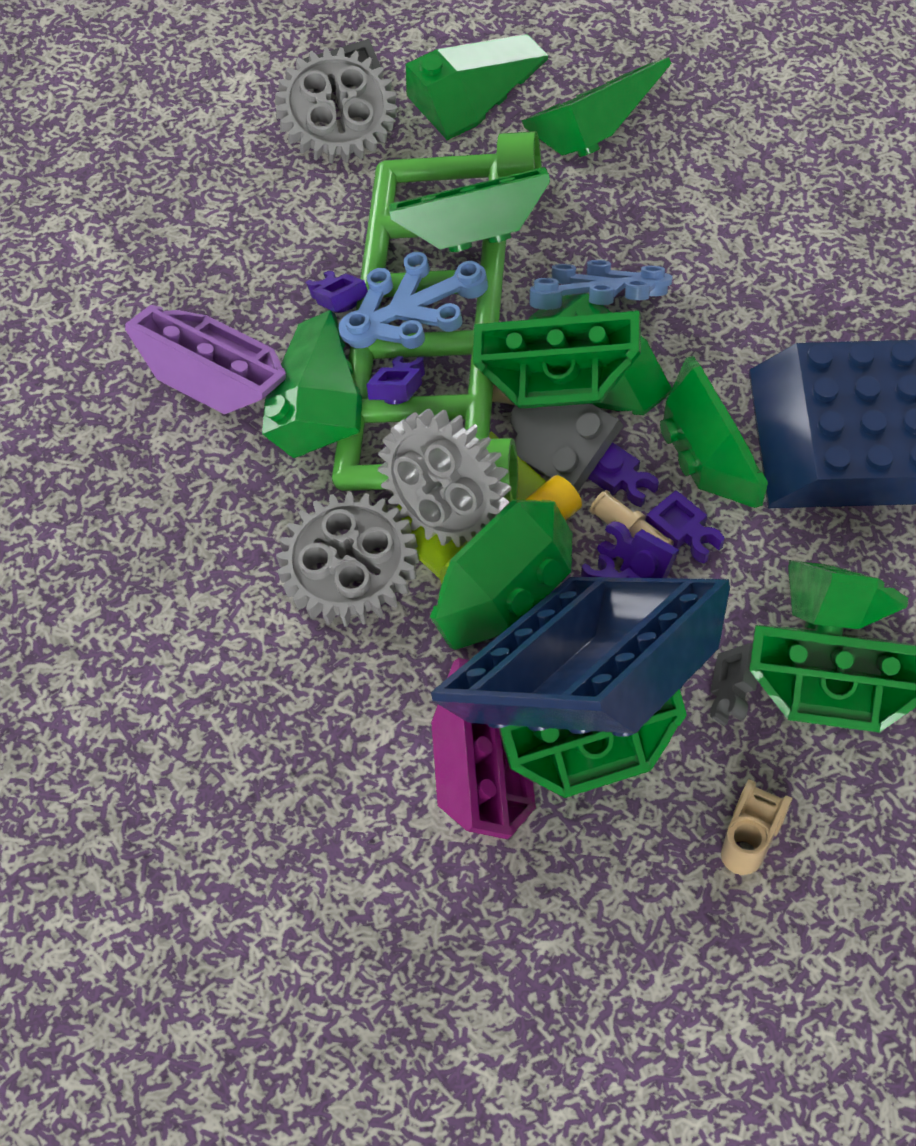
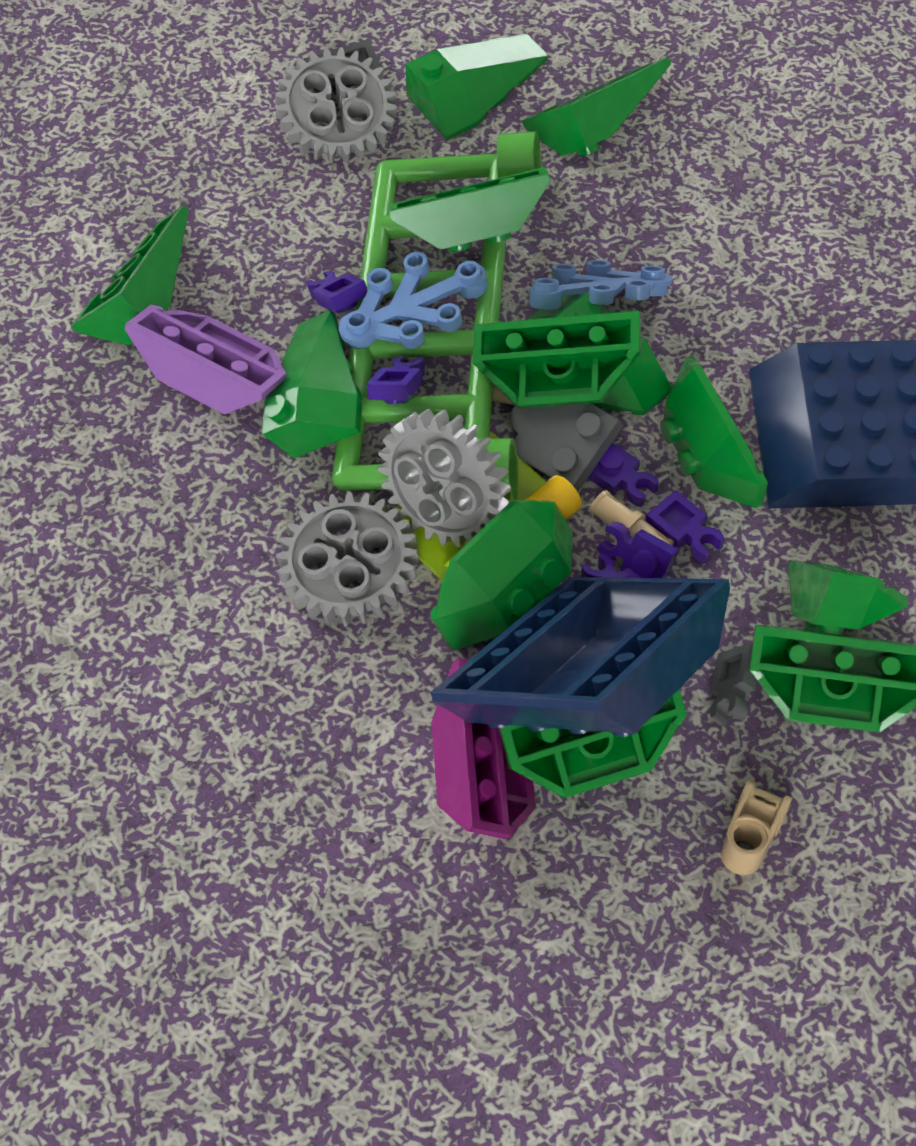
(139, 283): none -> green wedge

